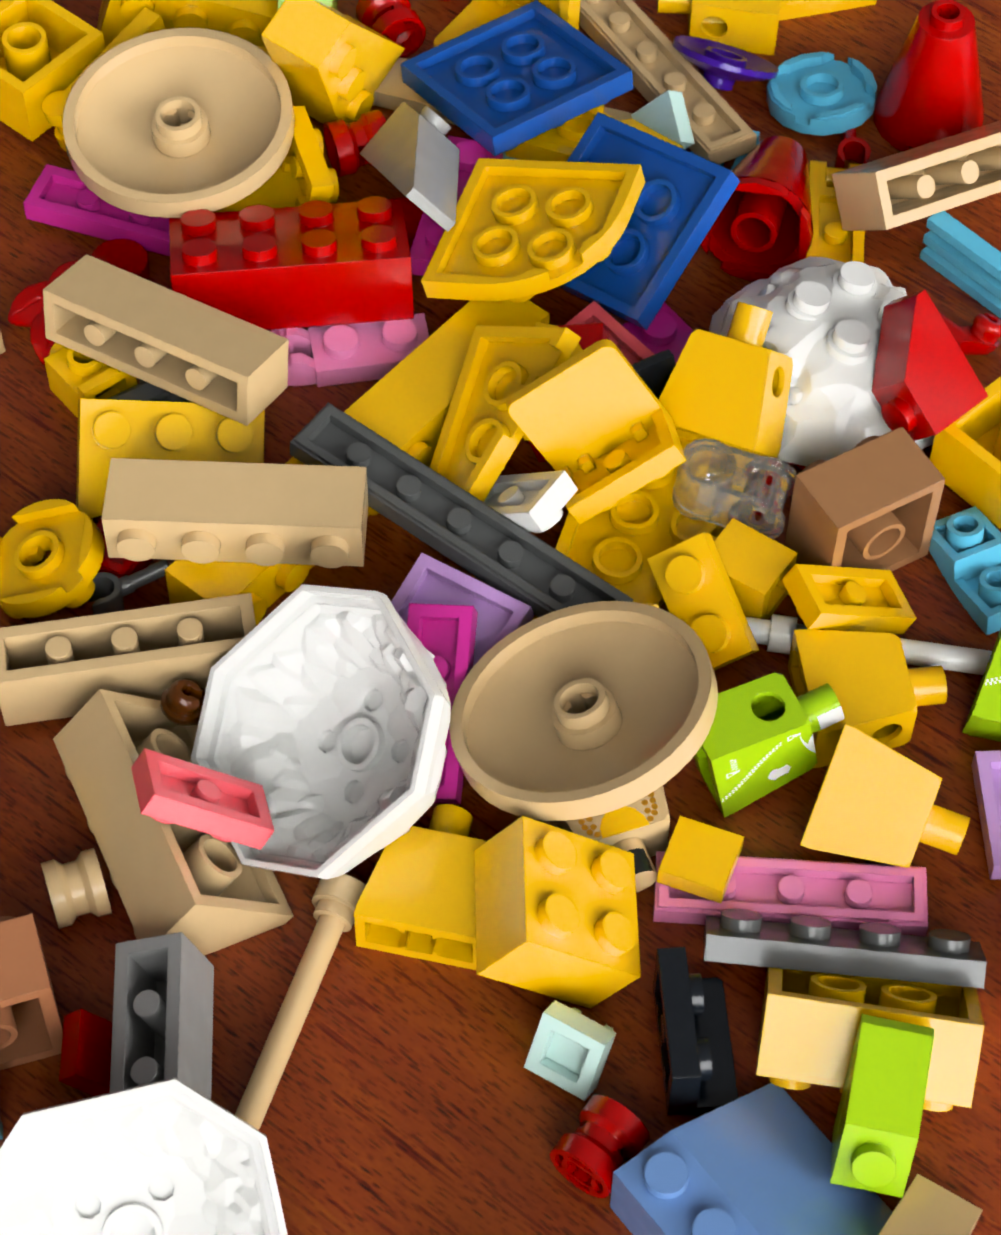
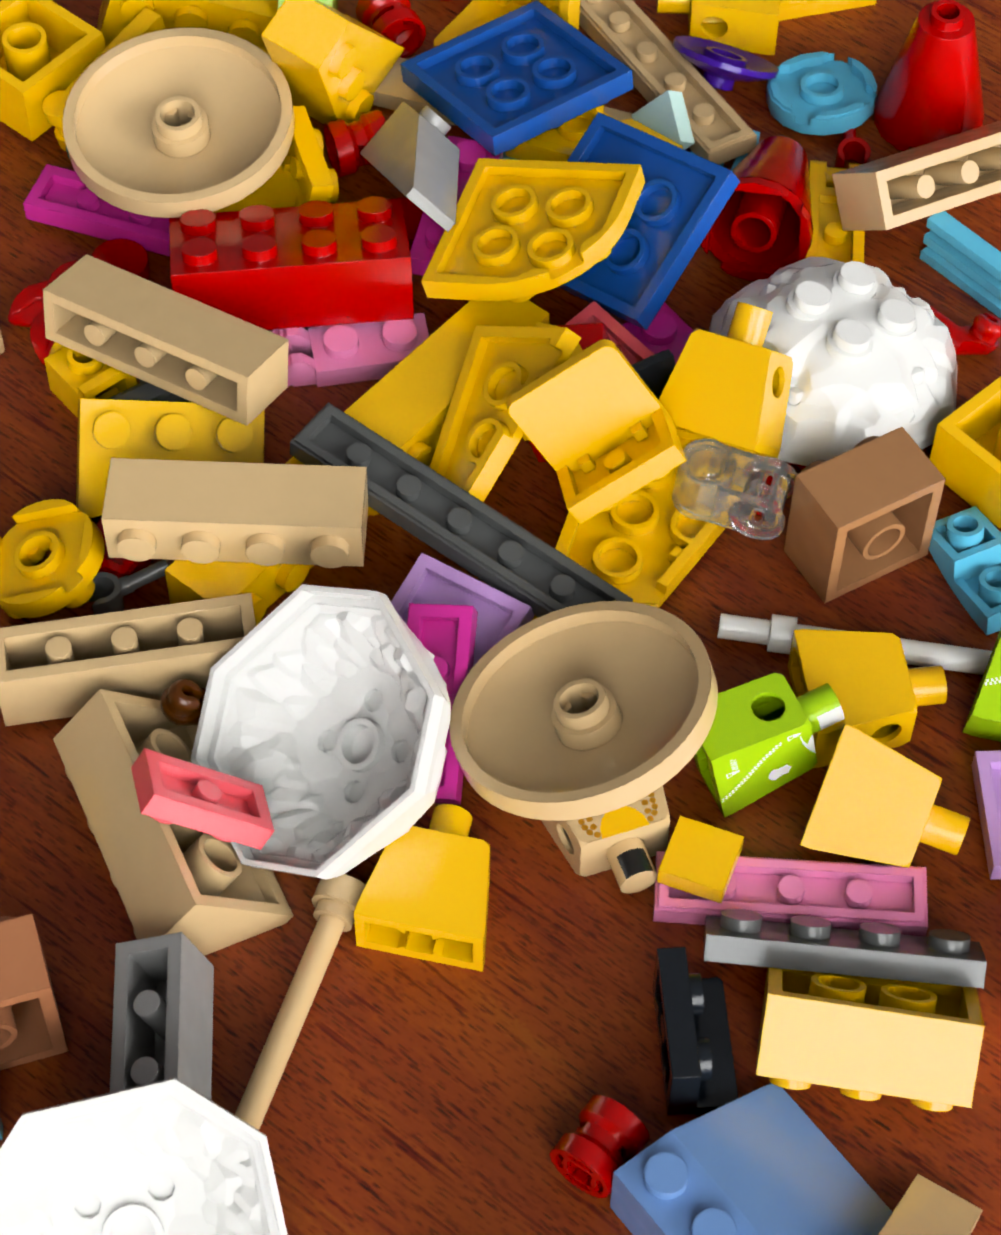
(76, 888): tan wheel -> none
(86, 1052): red tile -> none
(532, 498): white plate -> none
(556, 913): yellow brick -> none
(570, 1049): light aqua tile -> none
(704, 598): yellow plate -> none
(754, 567): yellow brick -> none
(848, 599): yellow plate -> none
(881, 1106): lime slope -> none
(921, 369): slope -> none

